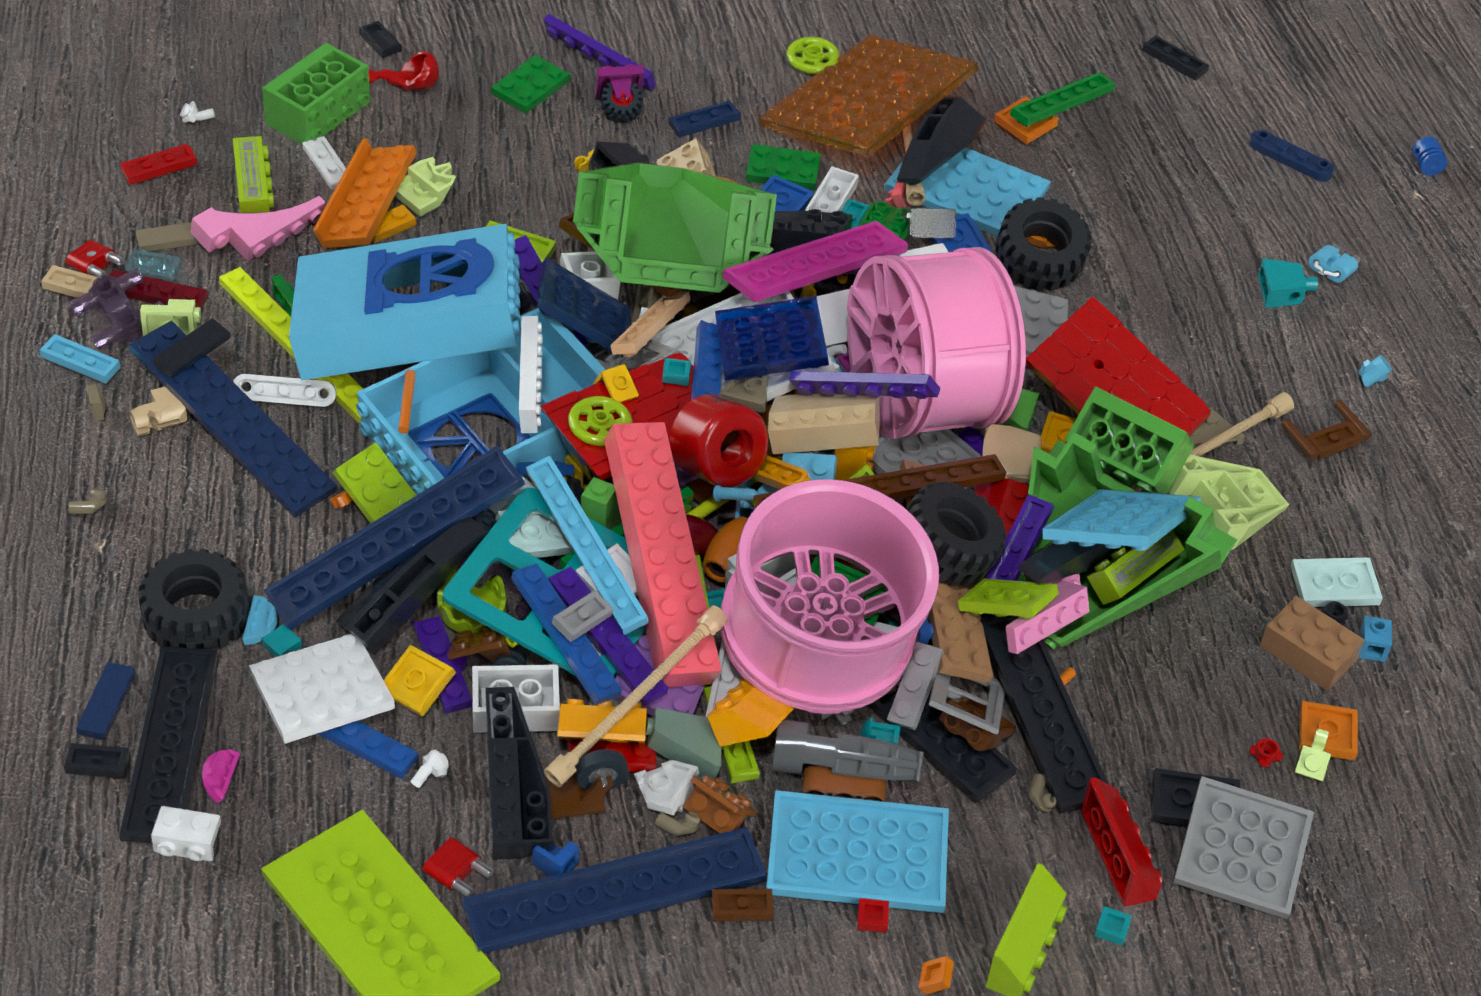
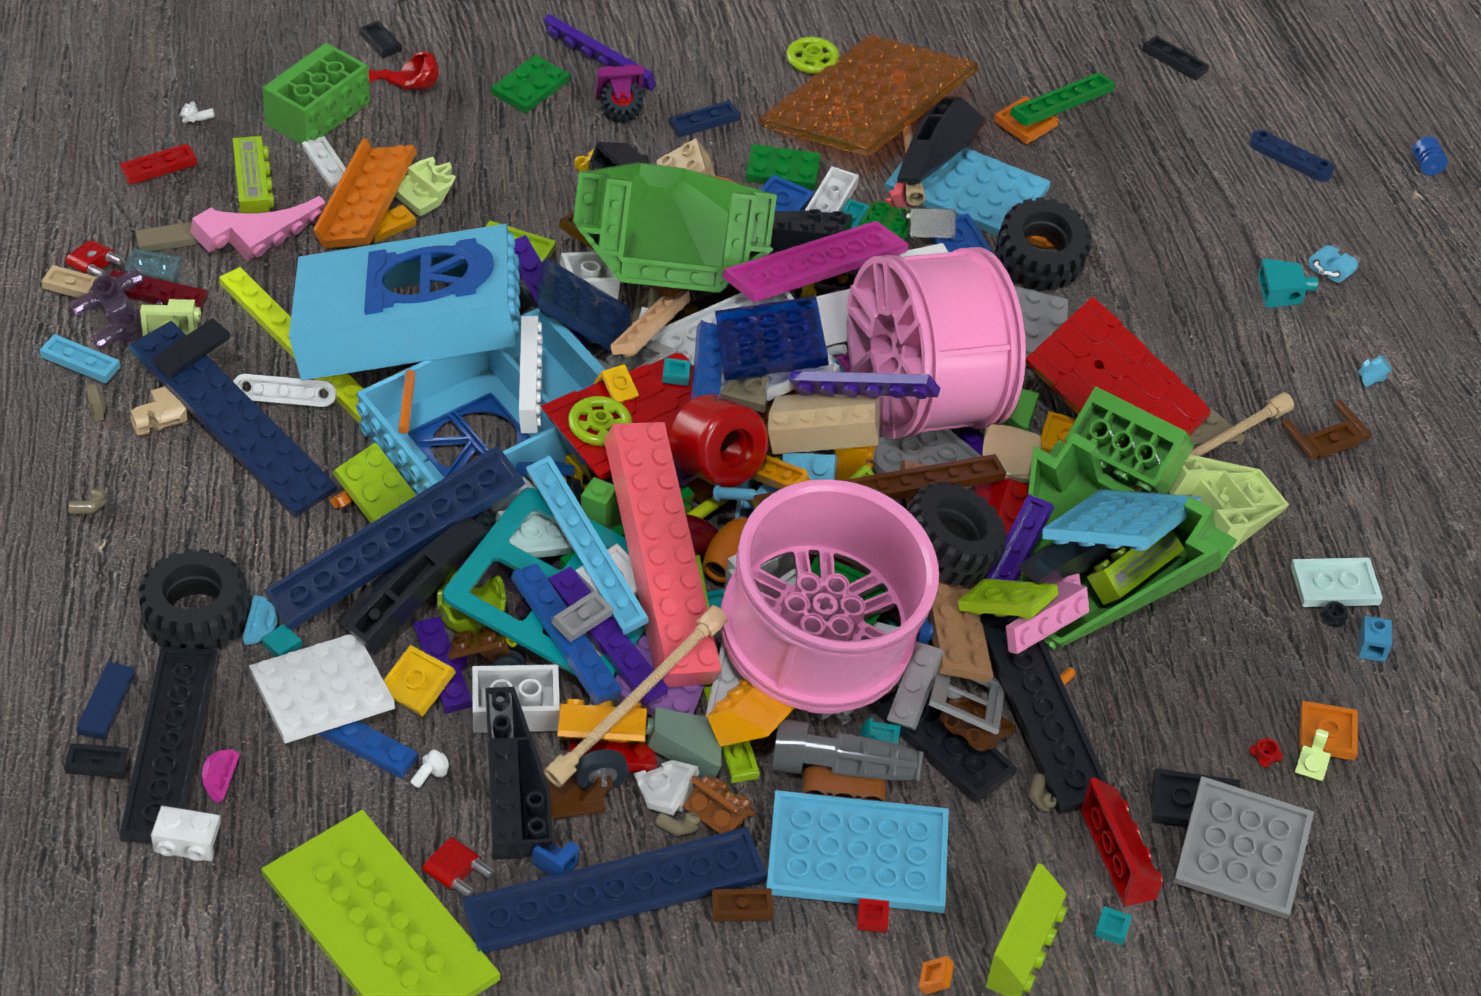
(283, 293): green plate -> none
(1312, 643): medium nougat brick -> none

